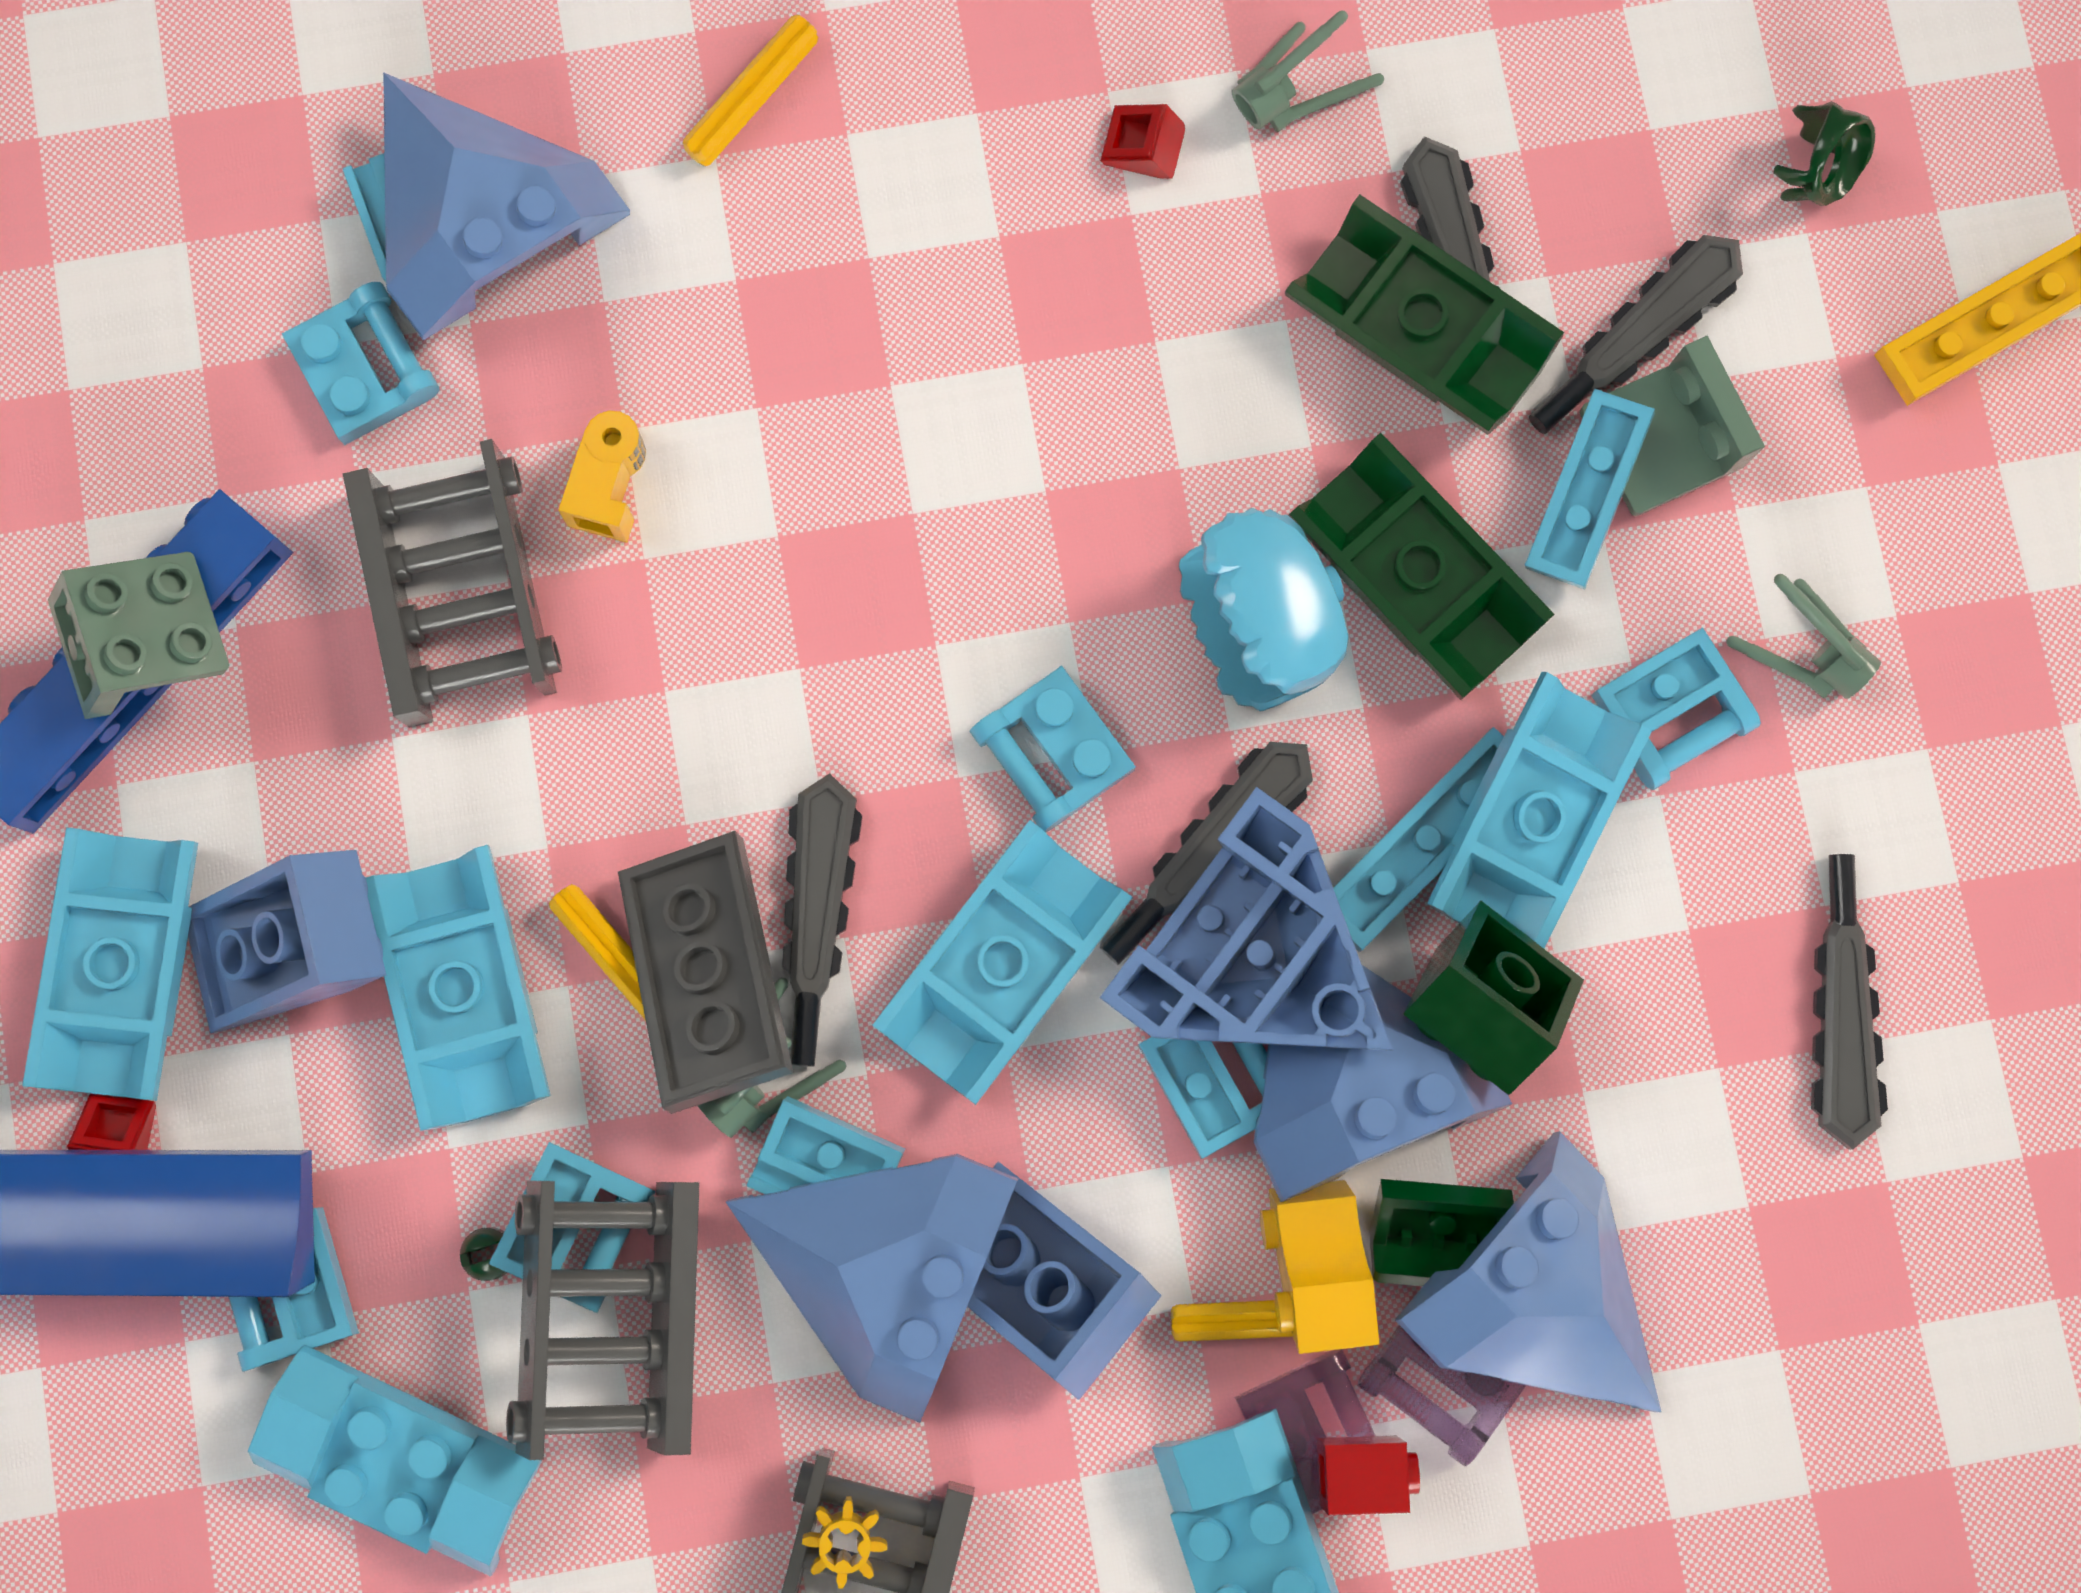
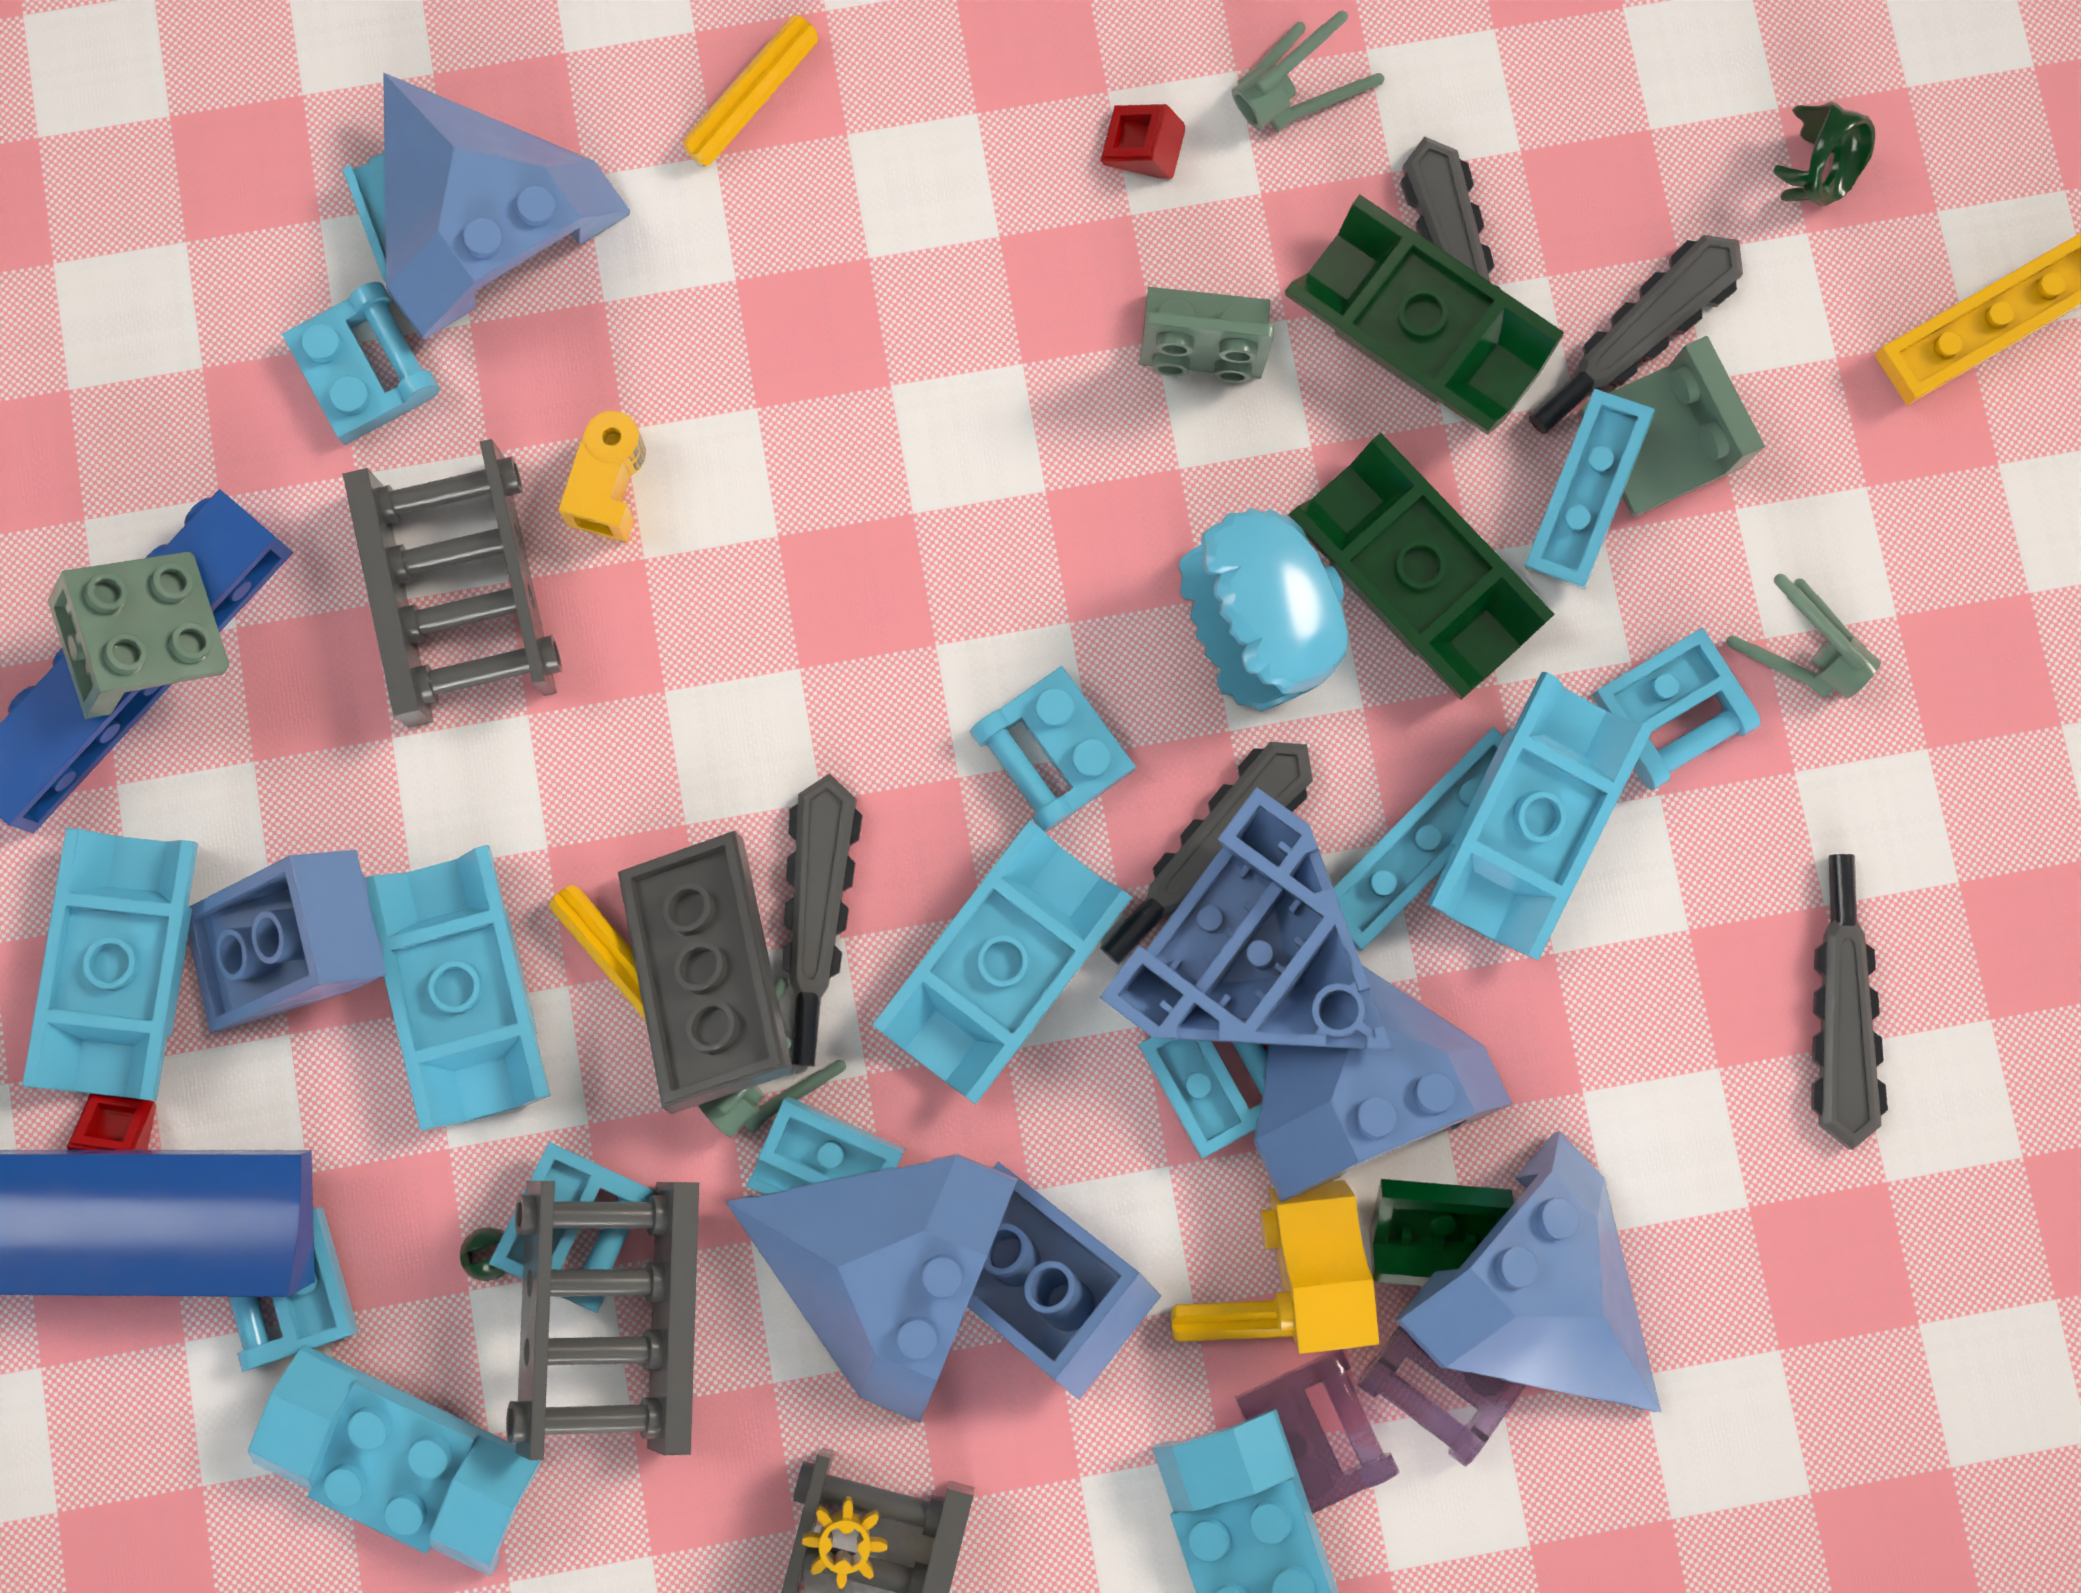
(1206, 334): none -> sand green bracket
(1366, 1475): red brick -> none
(1494, 998): dark green brick -> none

